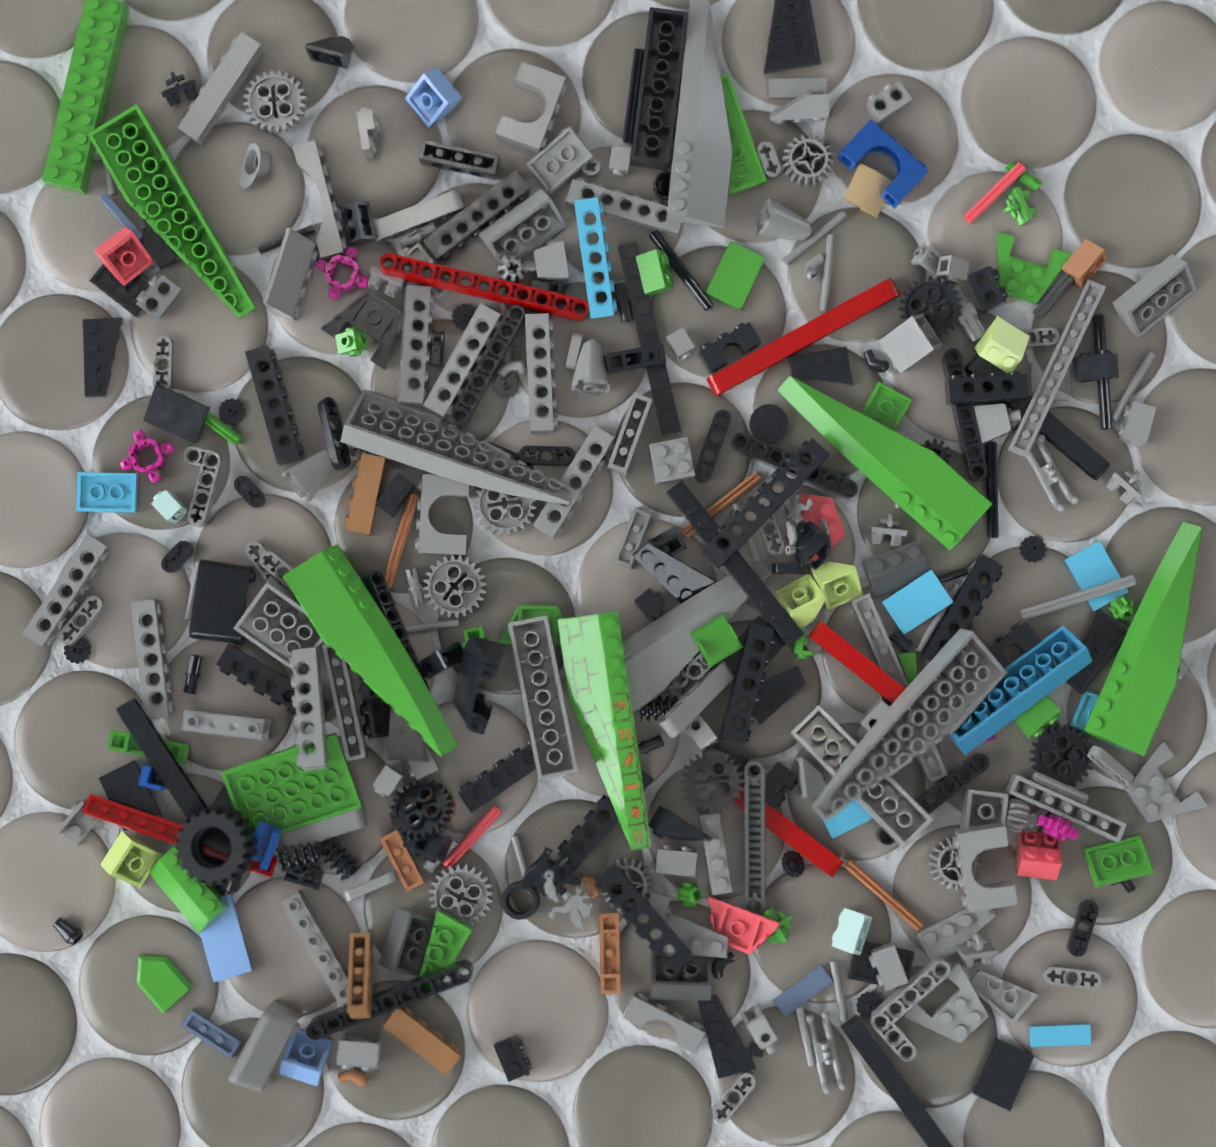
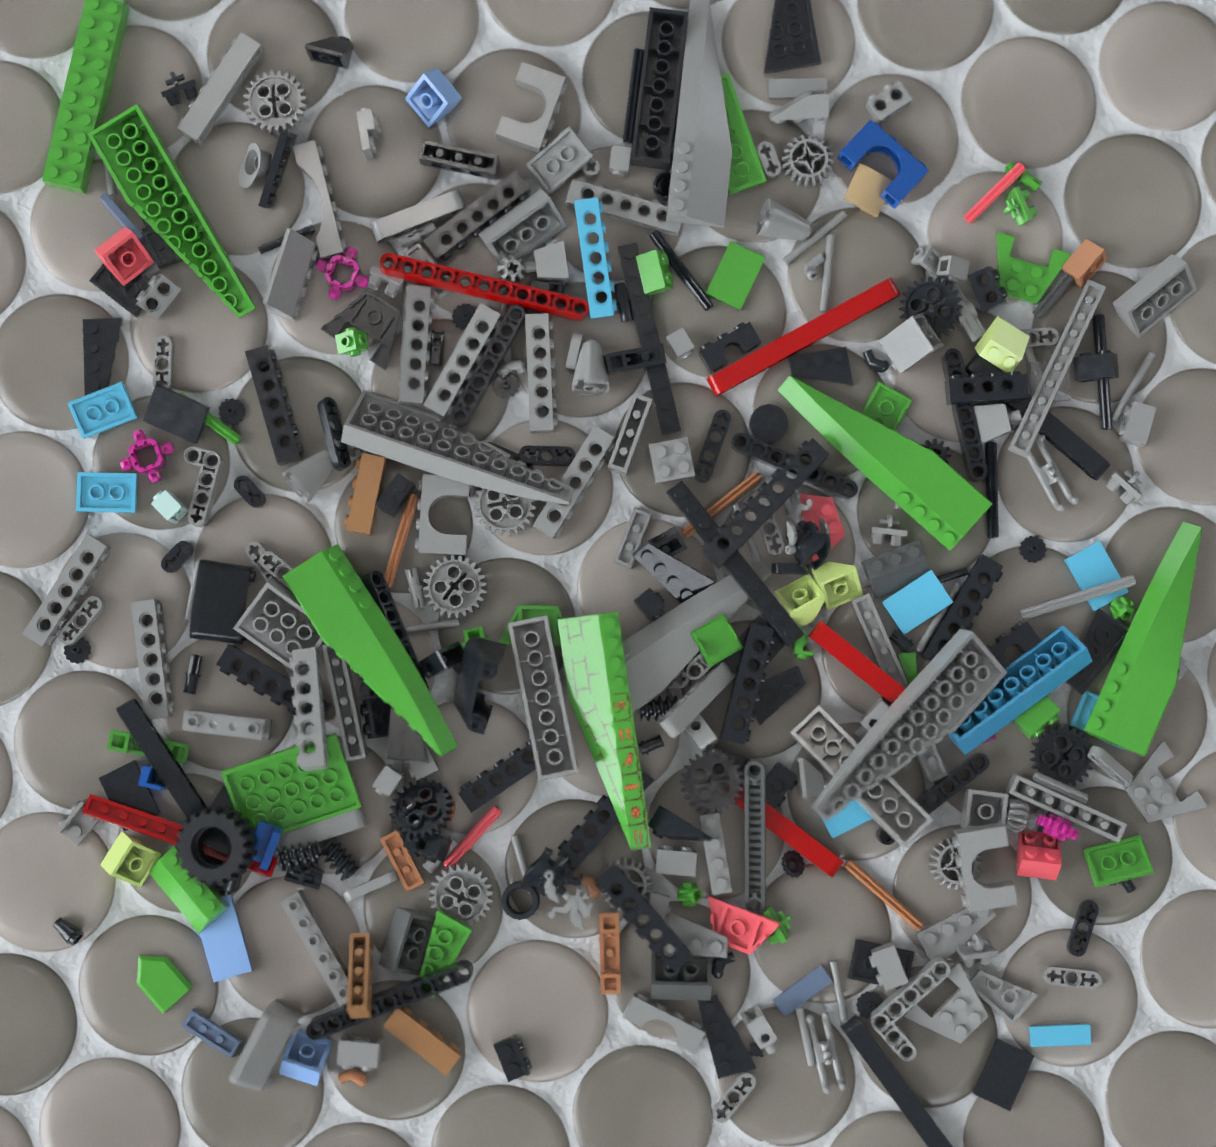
(102, 410): none -> medium azure tile
(277, 167): none -> black wing
(358, 223): black brick -> none
(851, 931): light aqua brick -> none

